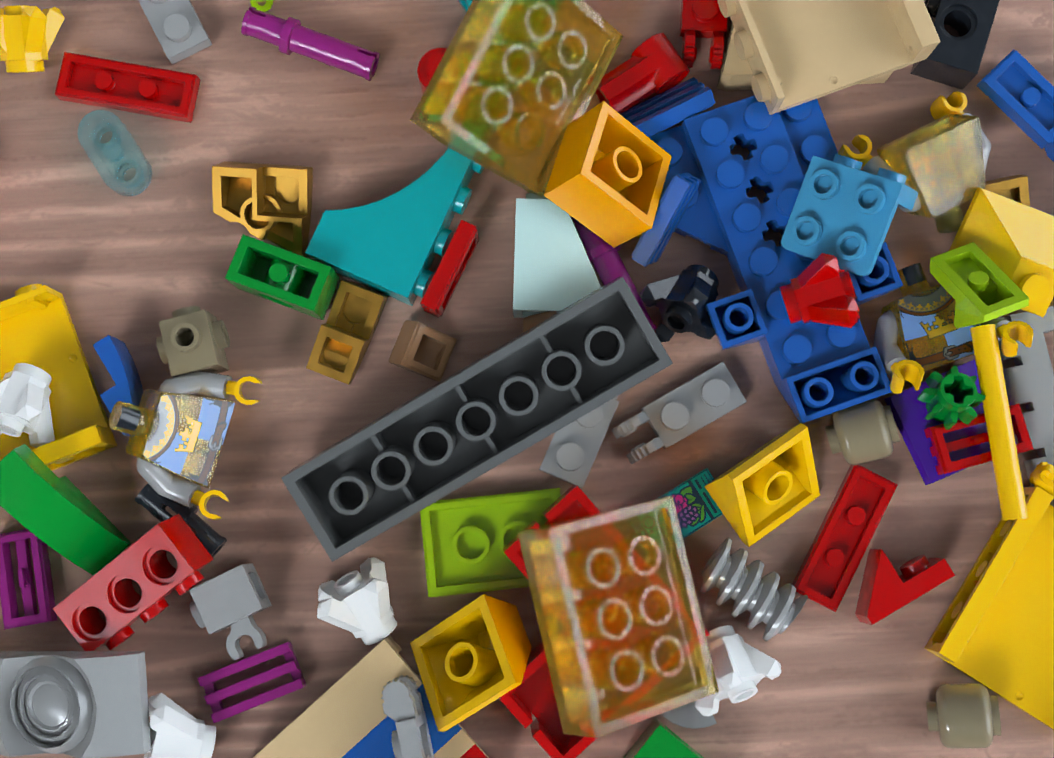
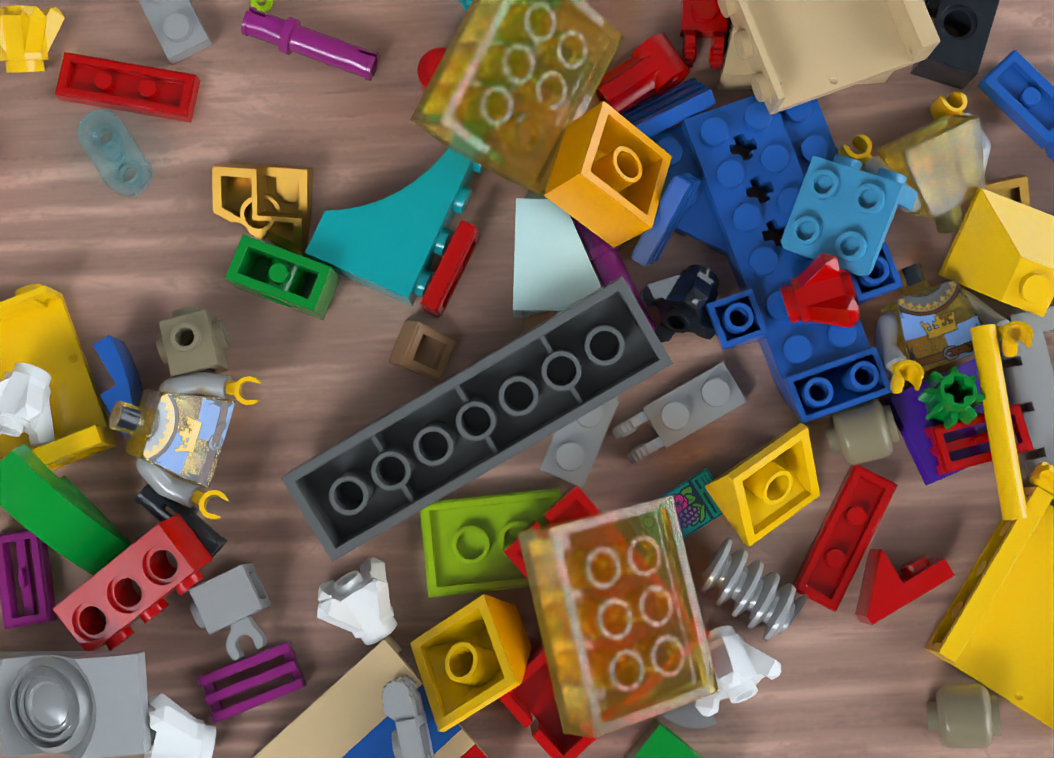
(347, 332): pearl gold slope -> none
(976, 285): lime slope -> none

